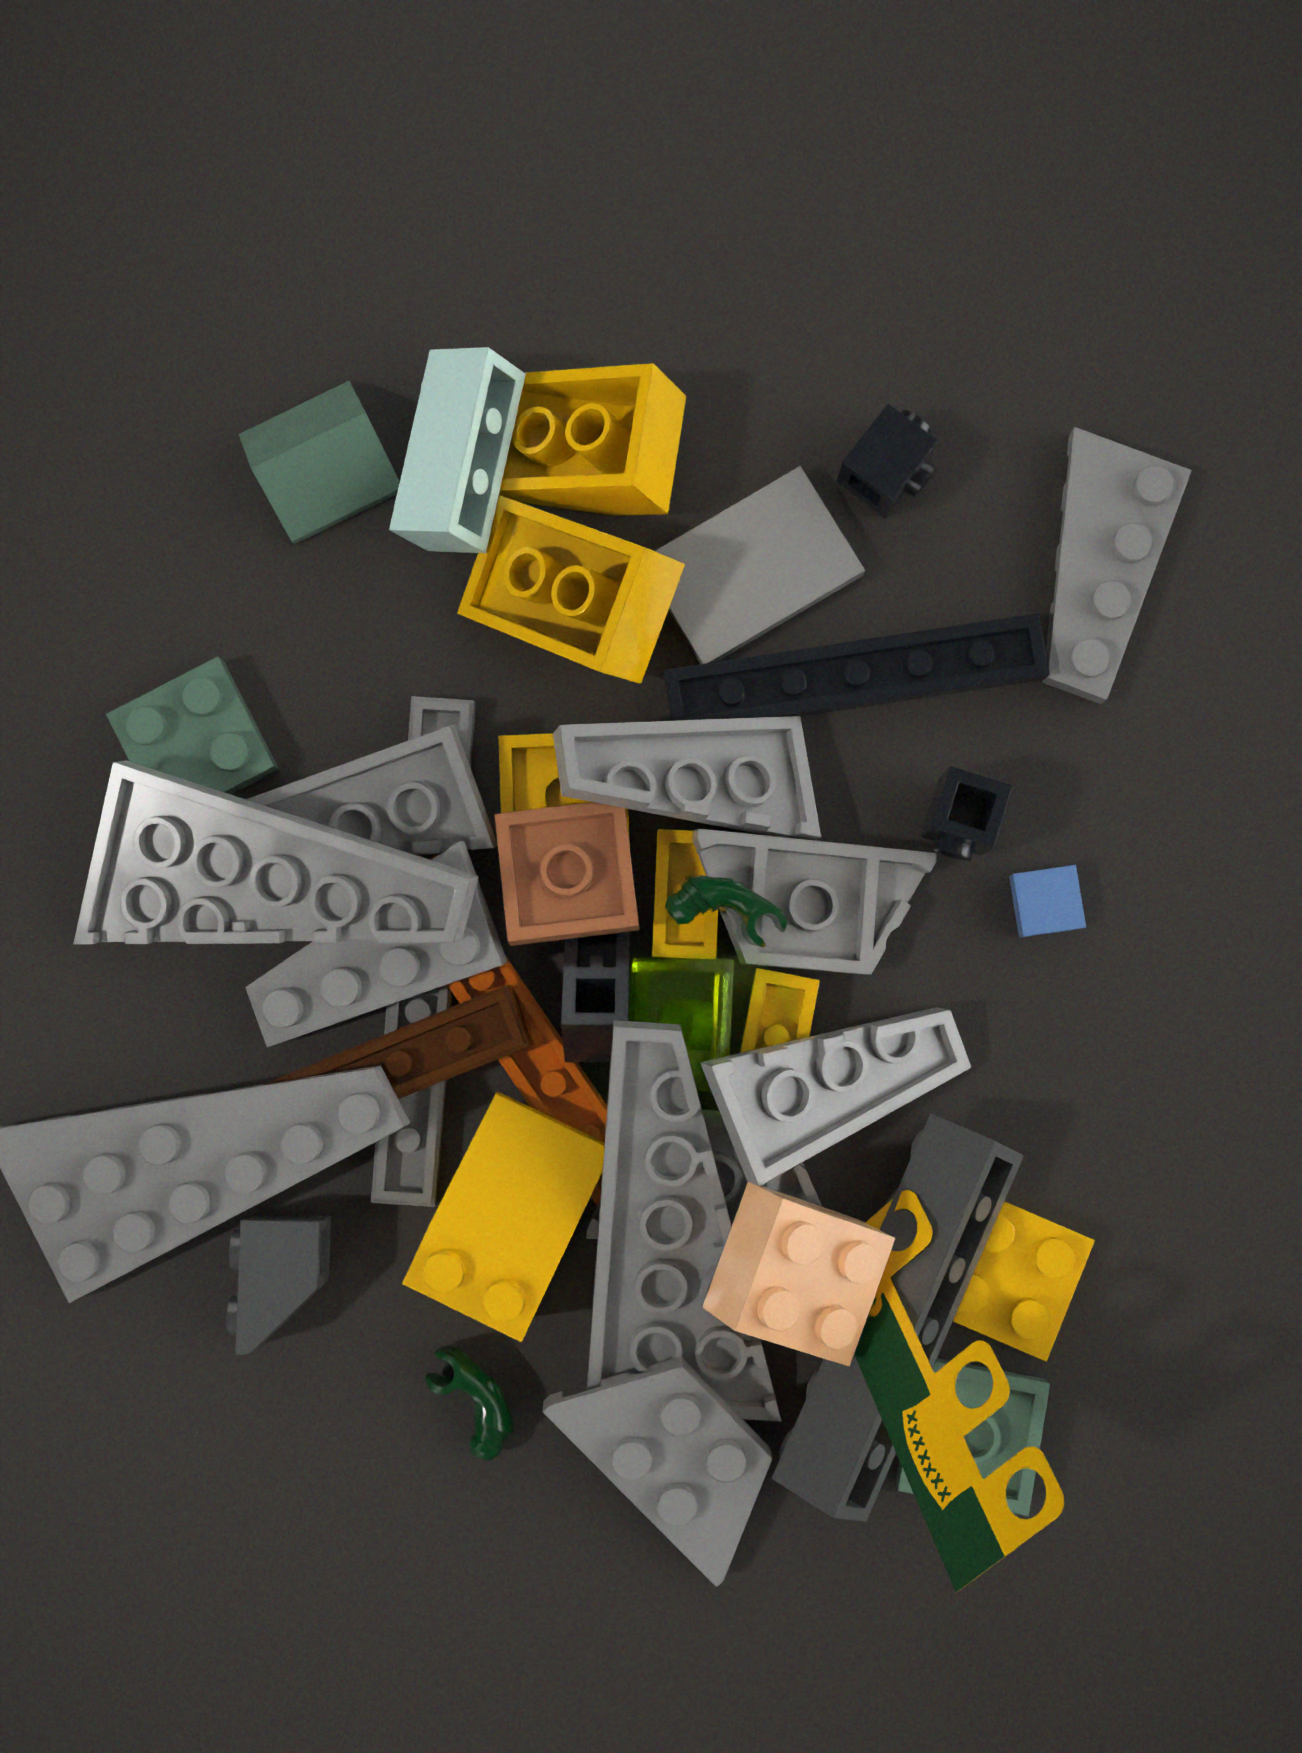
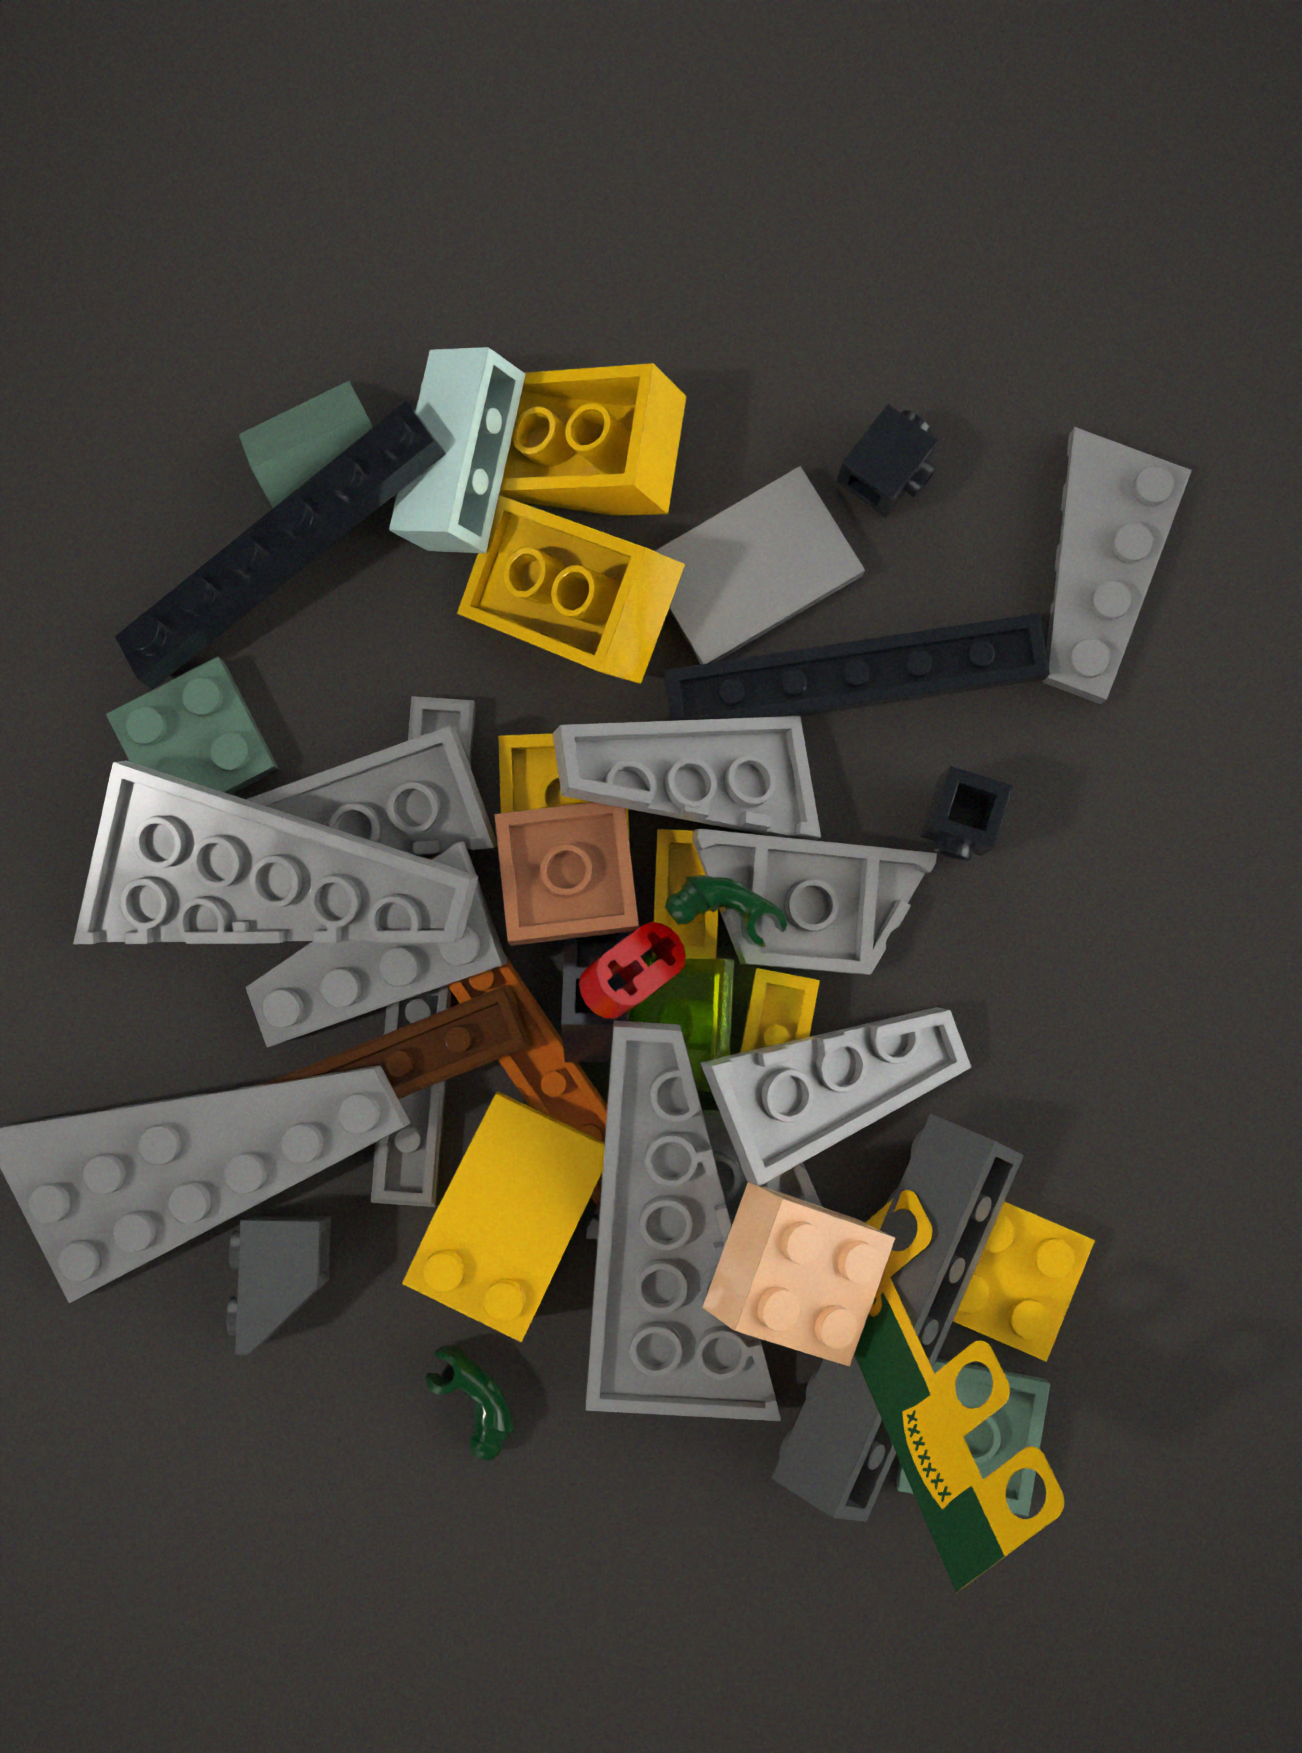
(279, 545): none -> black plate
(639, 978): none -> red beam
(672, 1455): light grey wing -> none
(1047, 901): medium blue tile -> none

